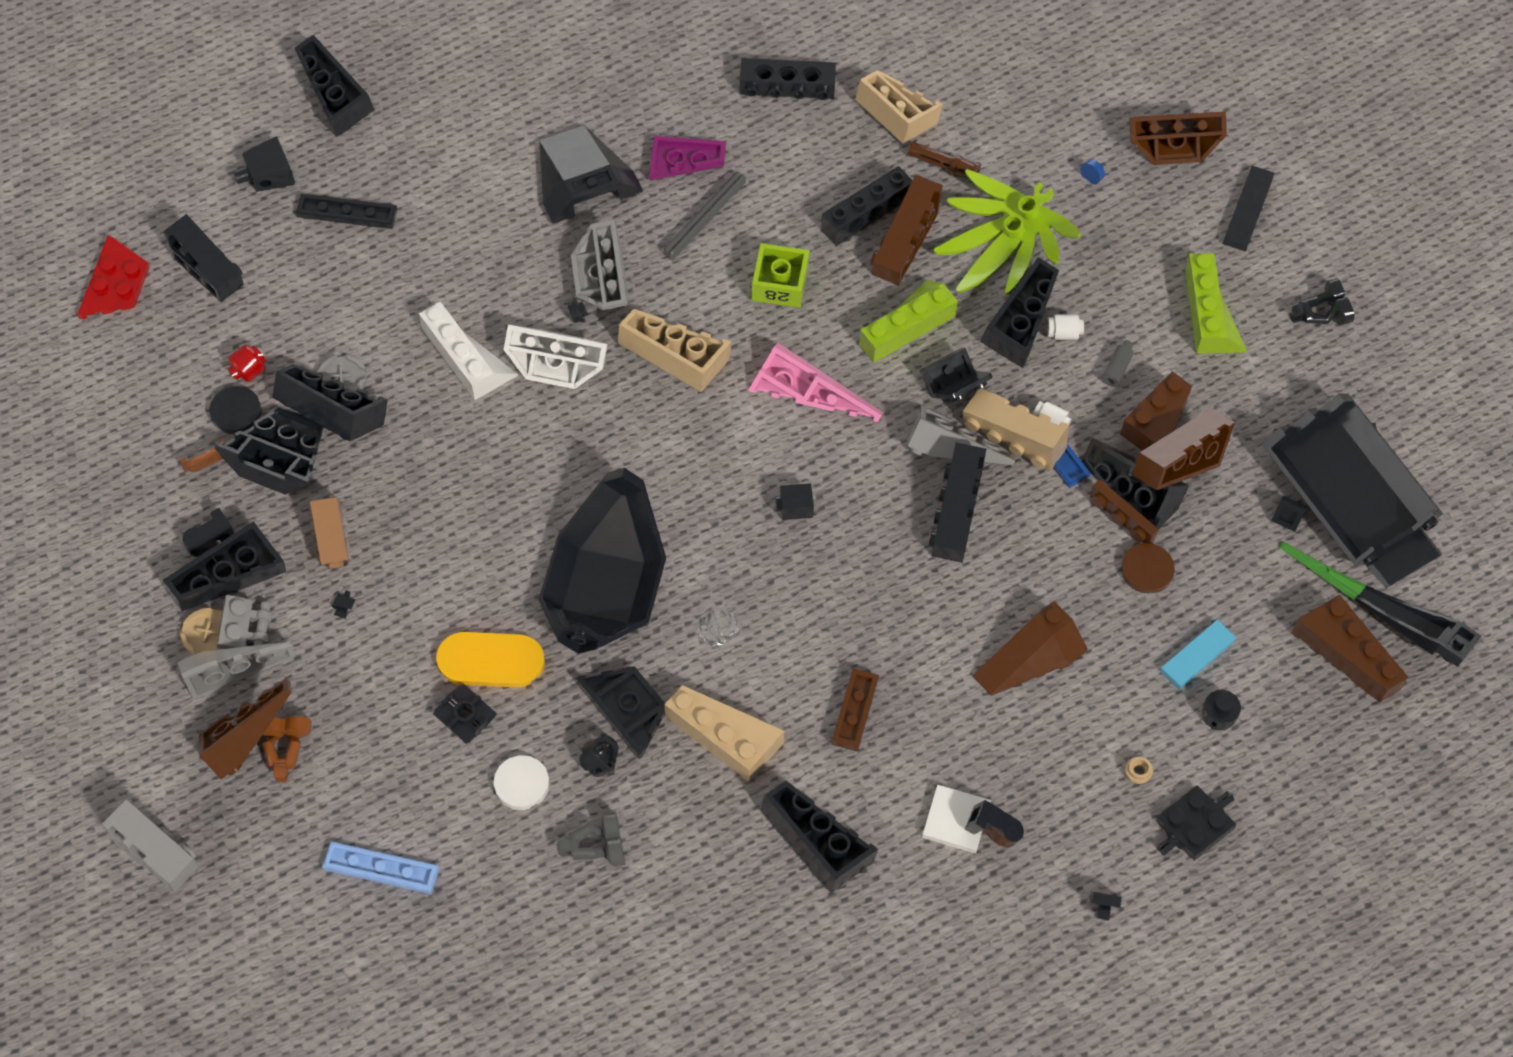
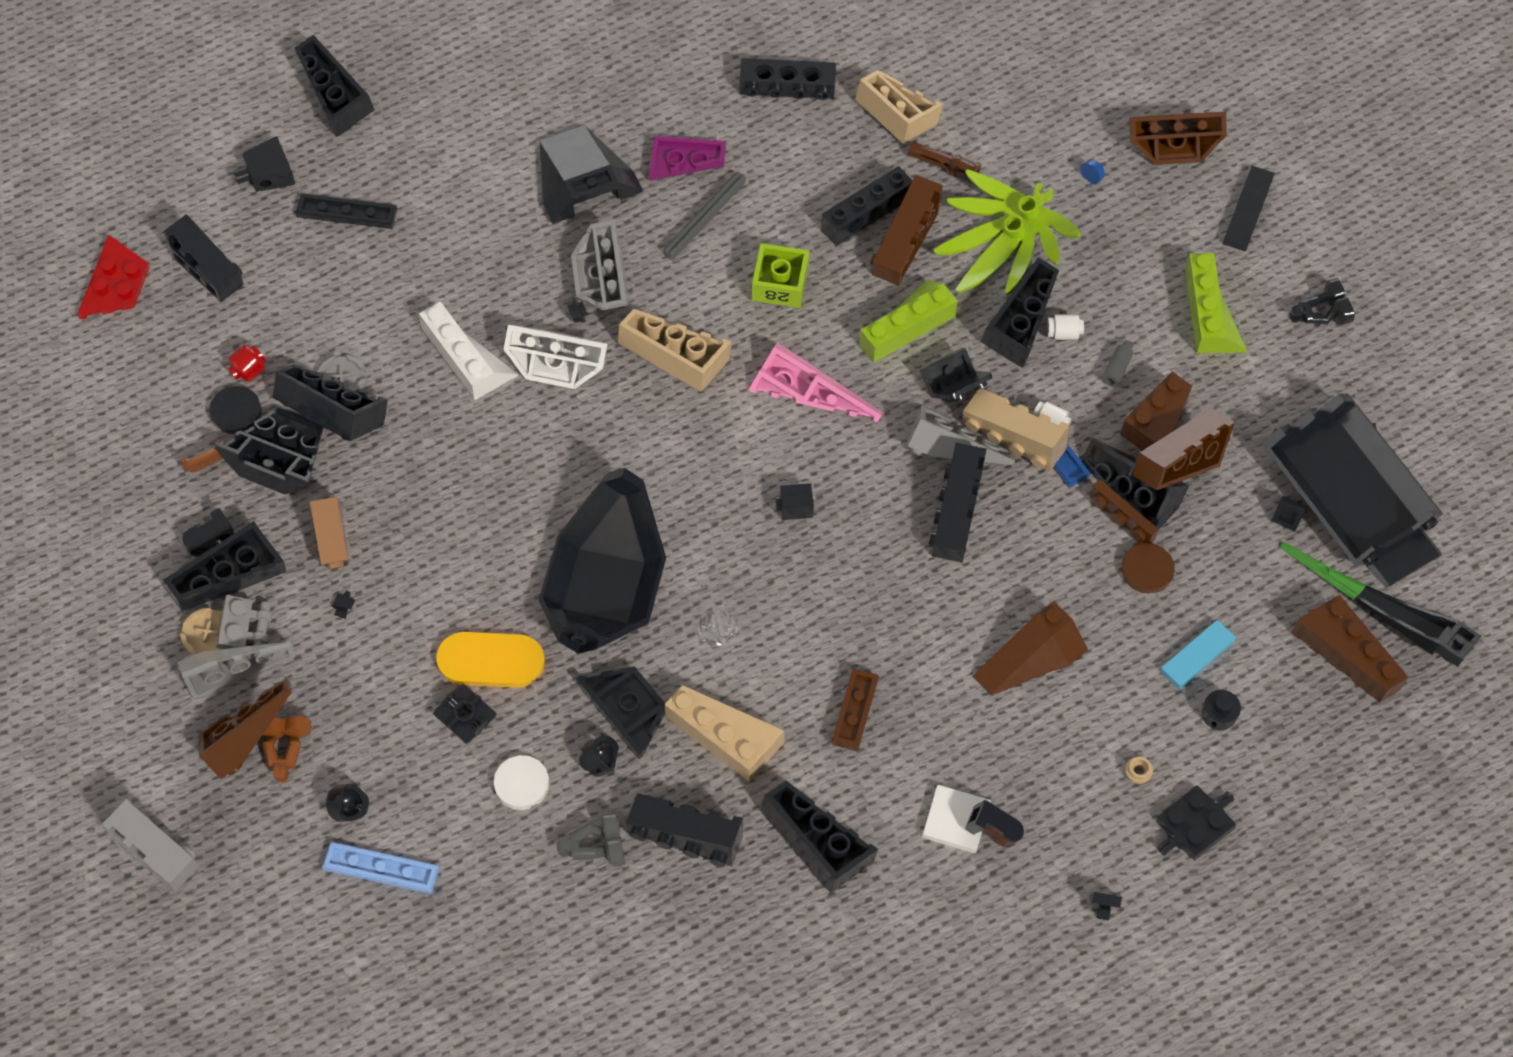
(343, 803): none -> black piece
(685, 829): none -> black wedge

